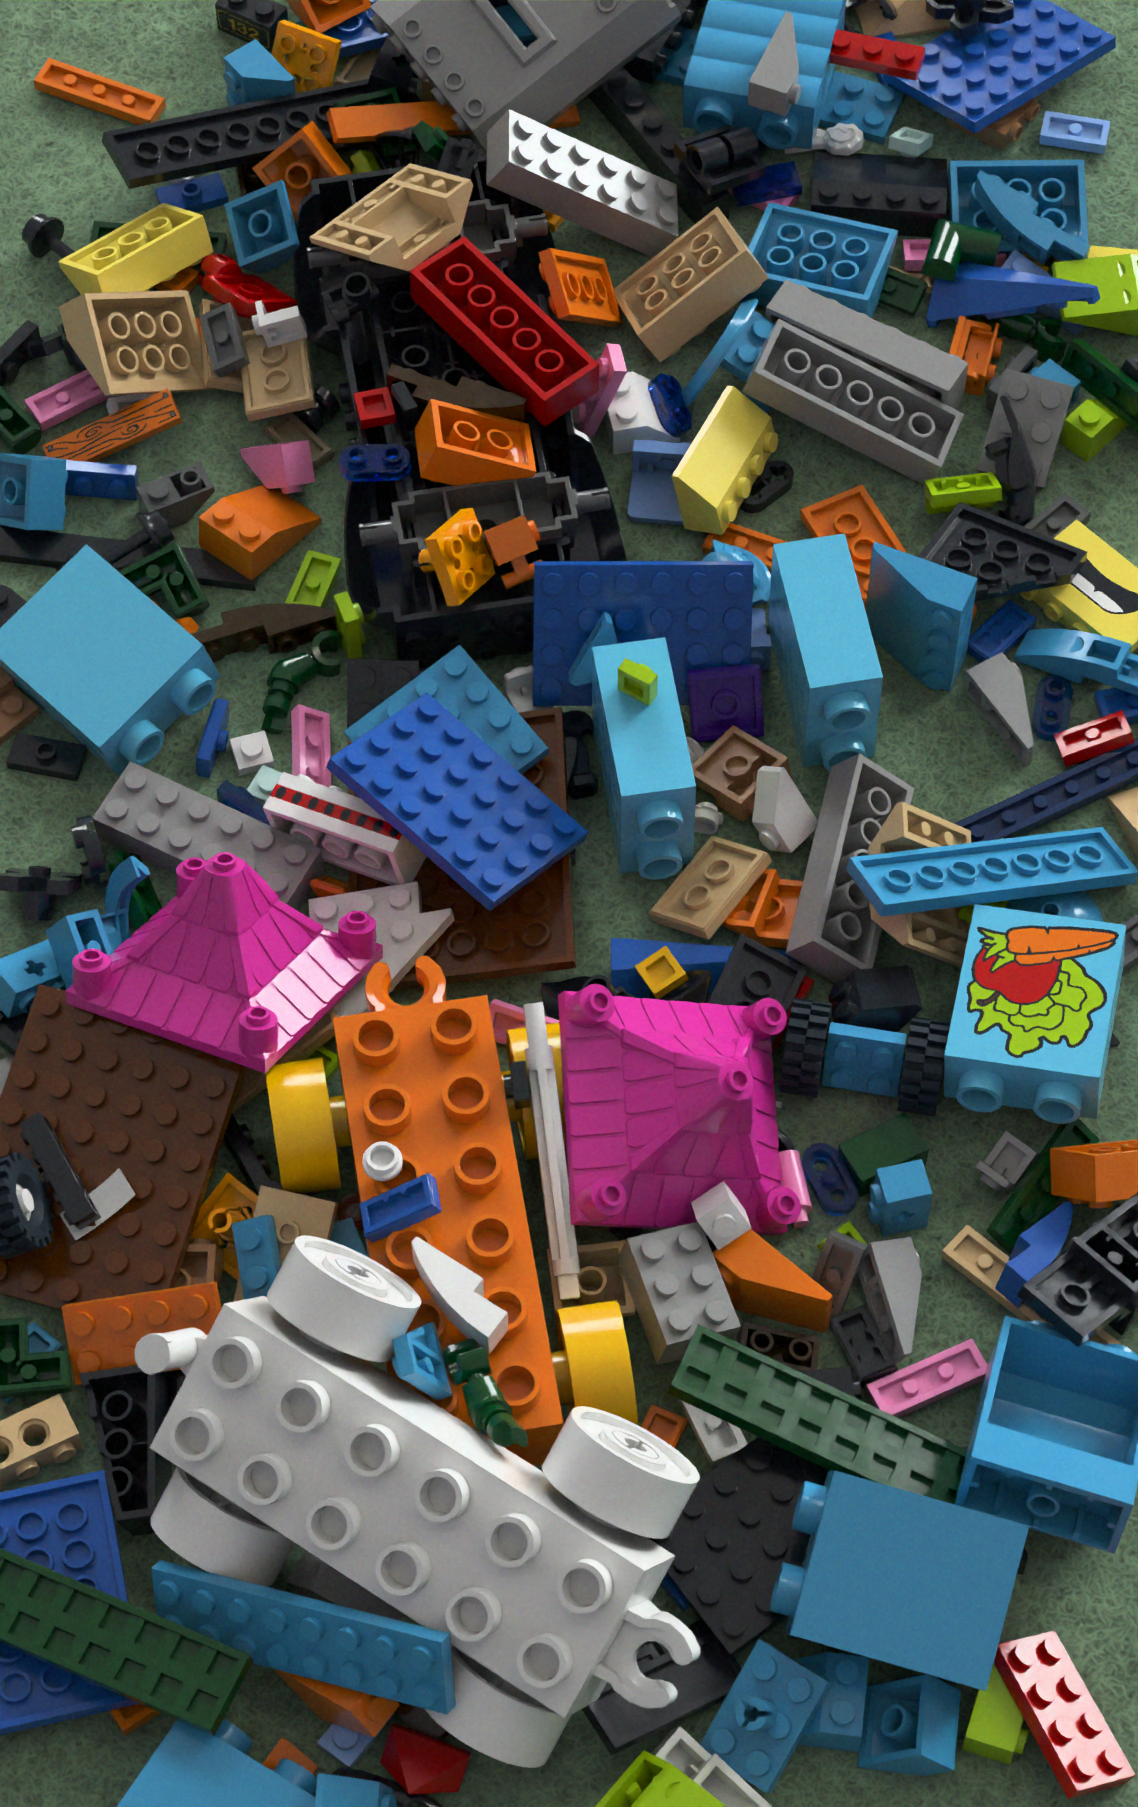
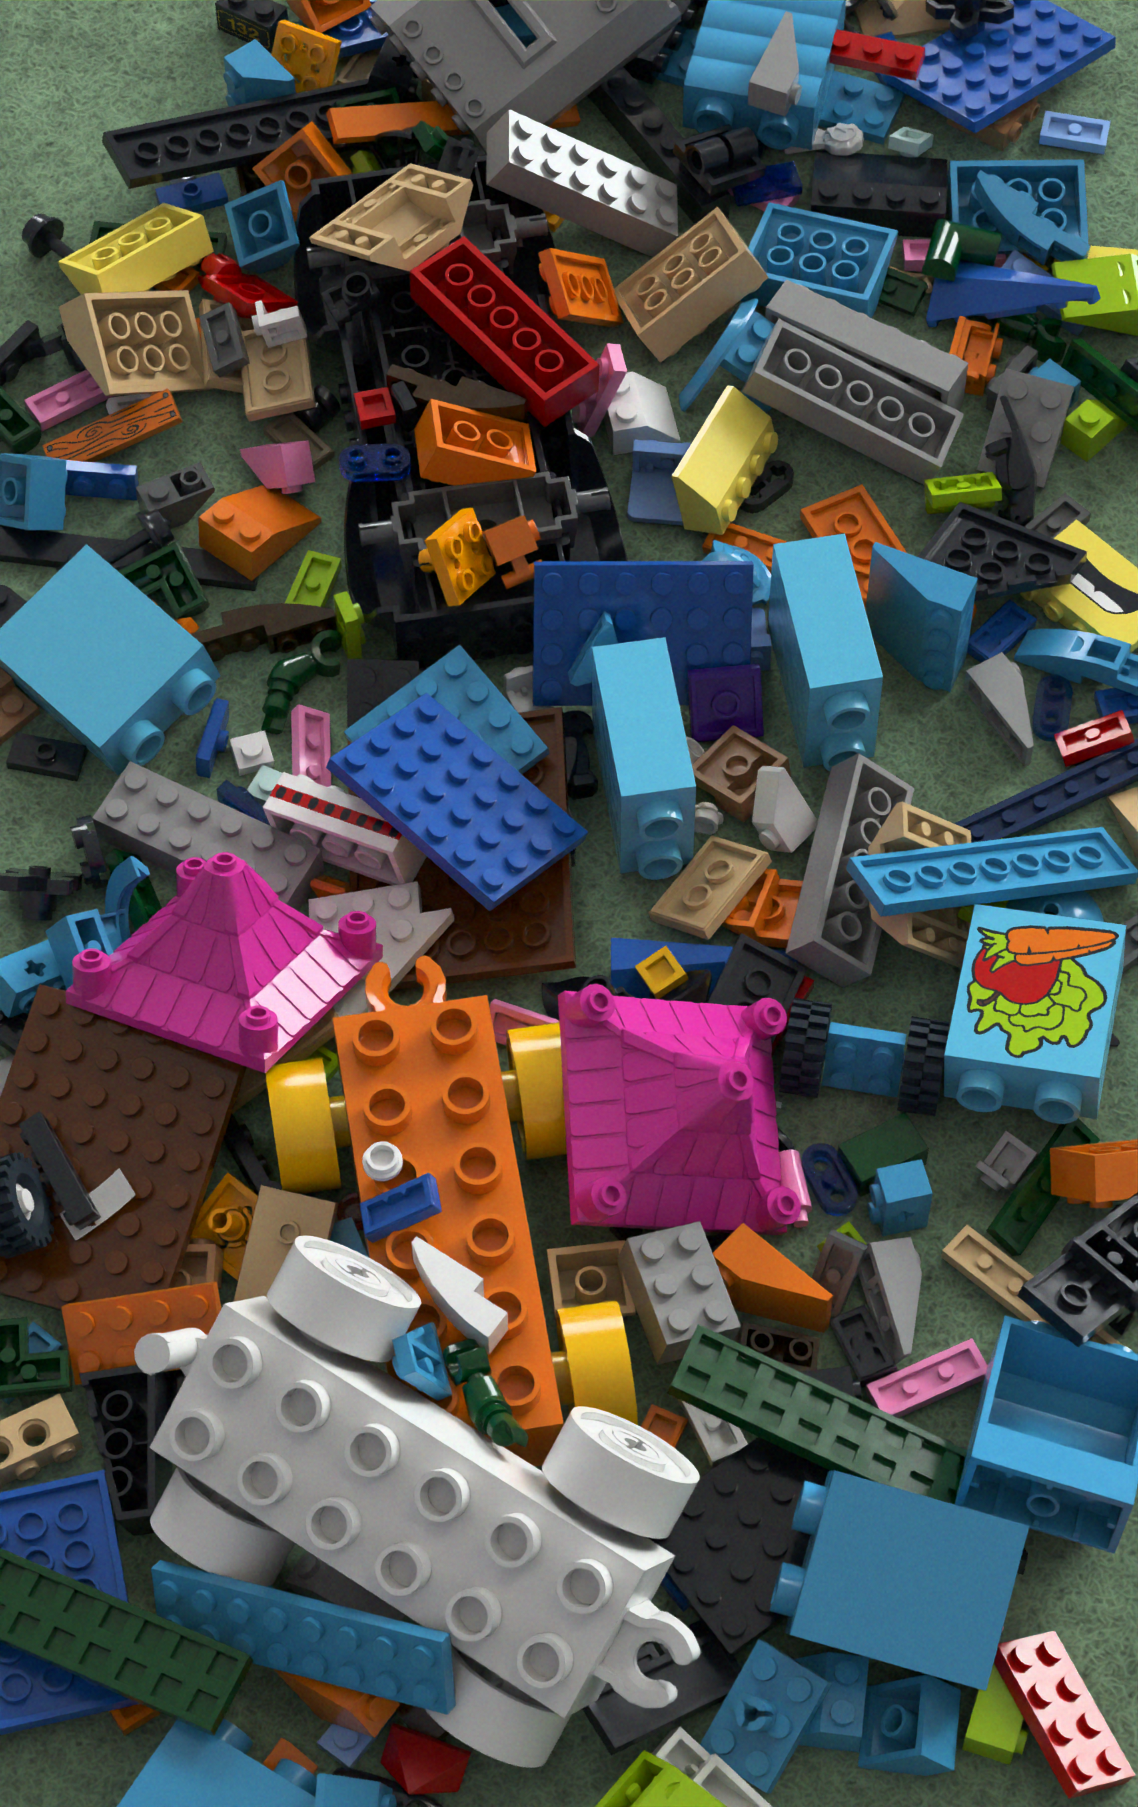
(99, 93): orange plate -> none
(256, 1254): dark azure plate -> none
(517, 1085): black plate -> none
(551, 1153): white piece -> none
(637, 681): lime plate -> none
(669, 405): clear blue plate -> none
(721, 1215): white brick -> none
(876, 998): black slope -> none
(1035, 1251): blue slope -> none

